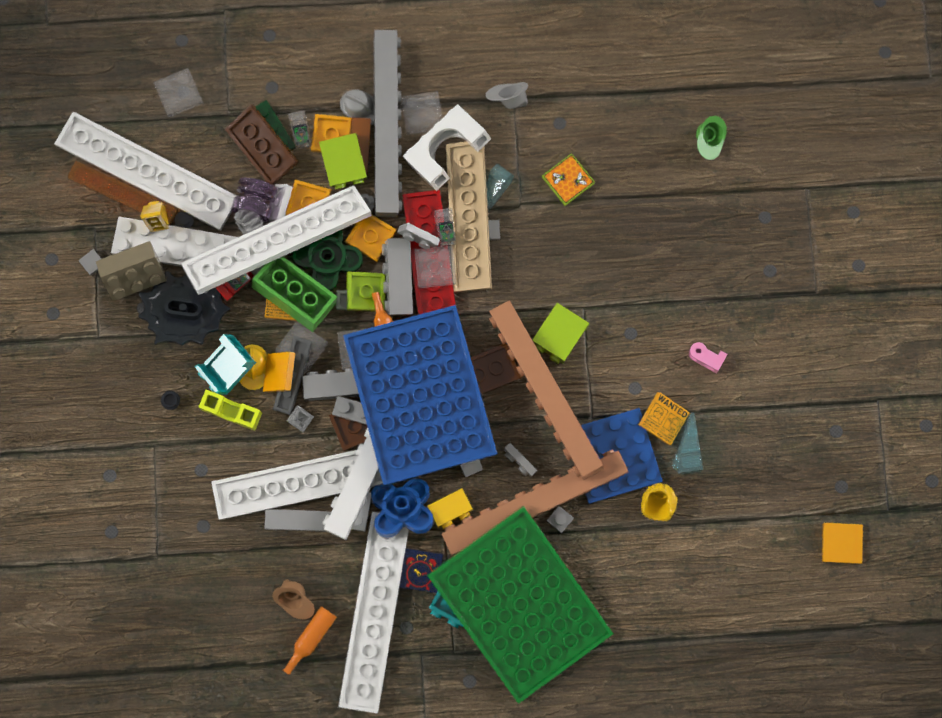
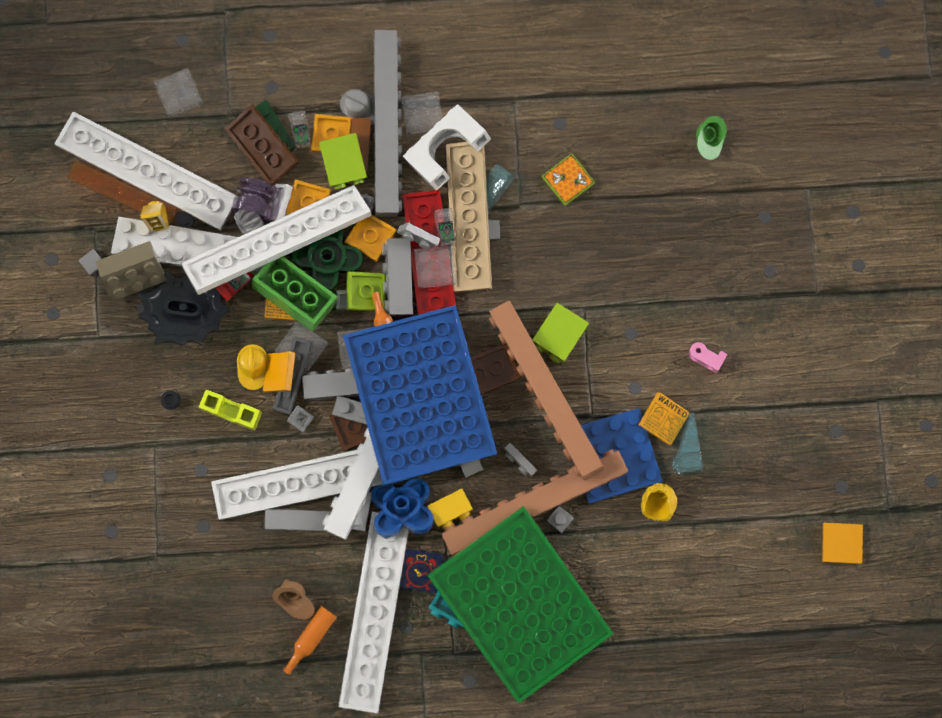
(226, 365): panel -> none
(509, 94): light grey piece -> none

